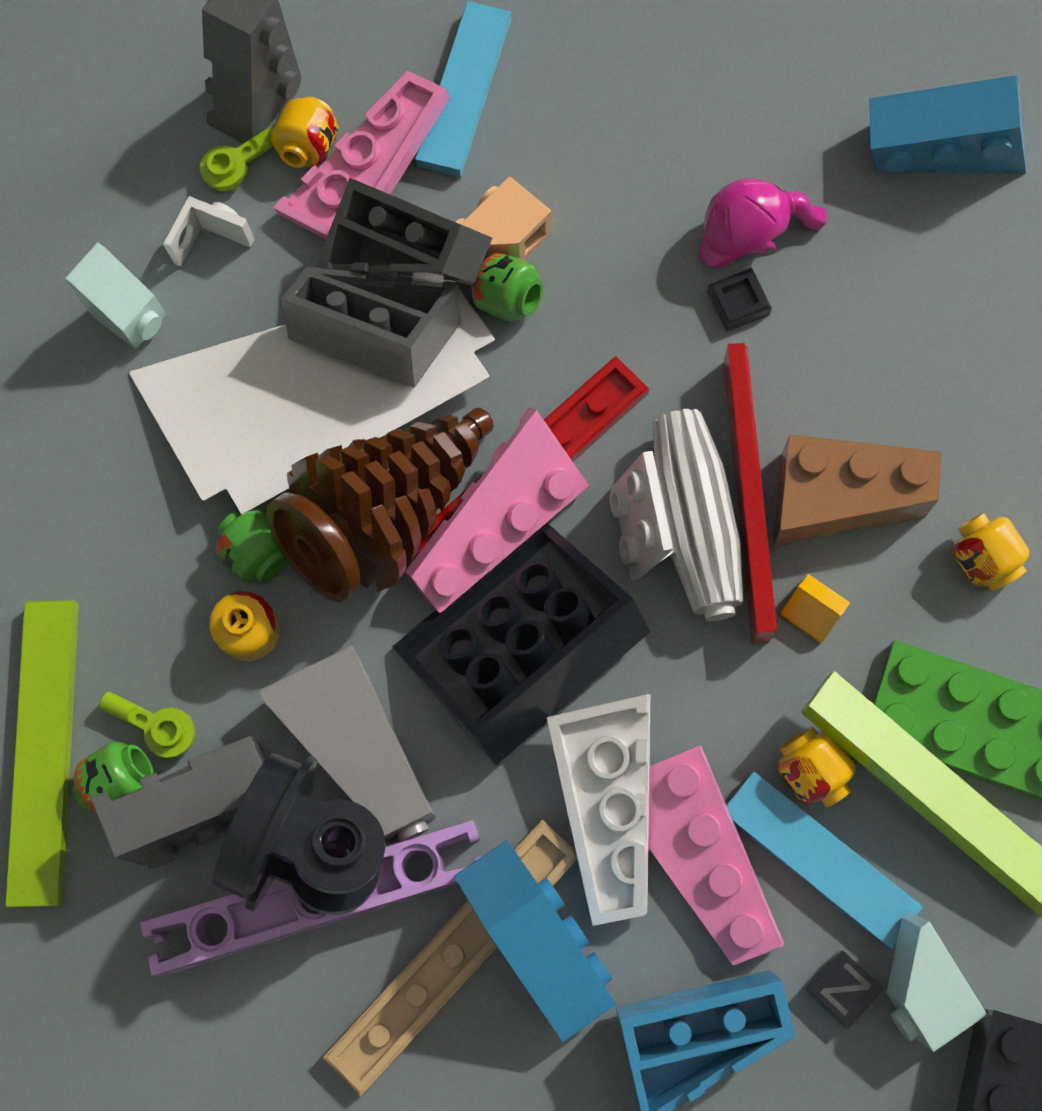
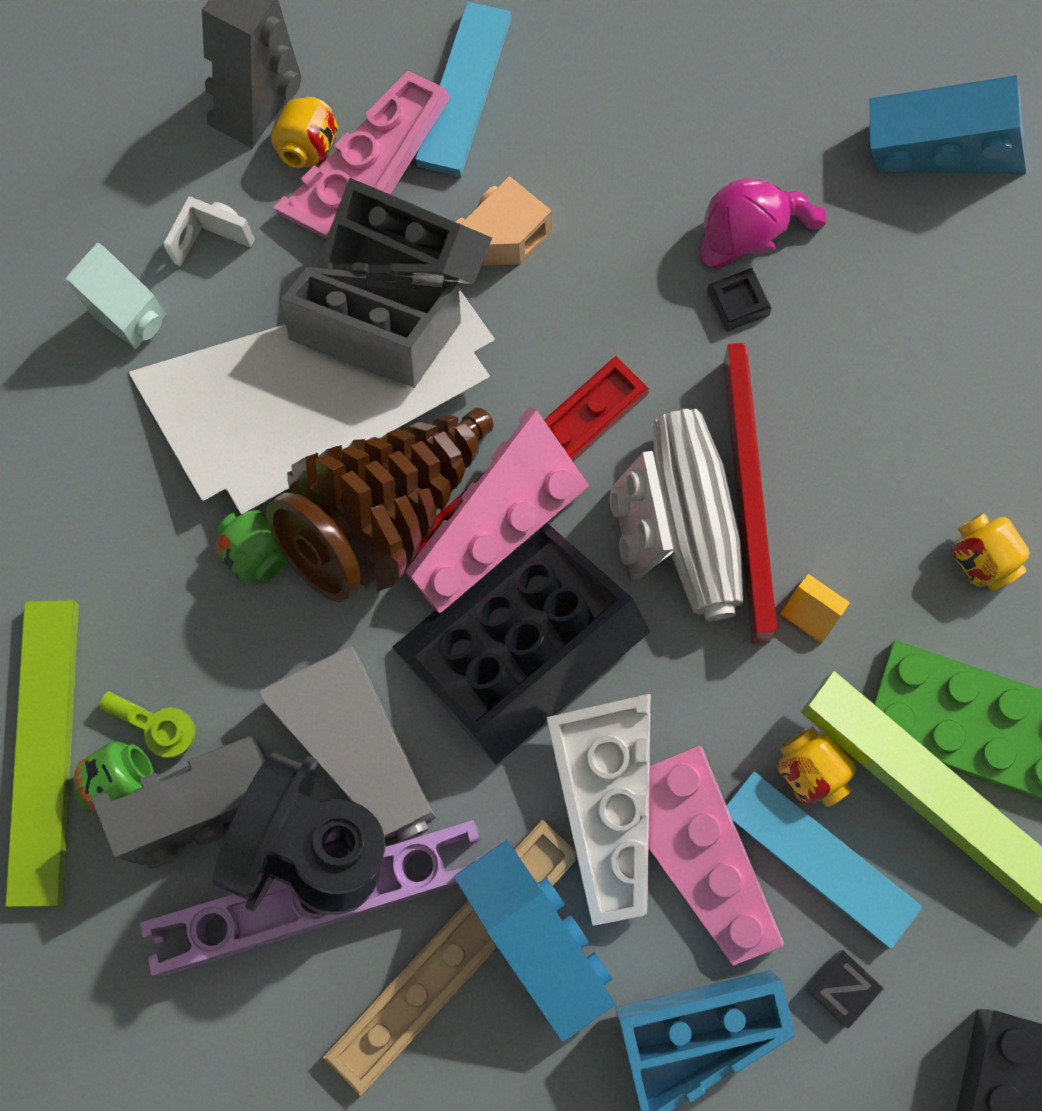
(227, 166): lime plate -> none
(260, 625): yellow head -> none
(507, 287): bright green head -> none
(850, 486): medium nougat wedge -> none
(928, 987): light aqua slope -> none

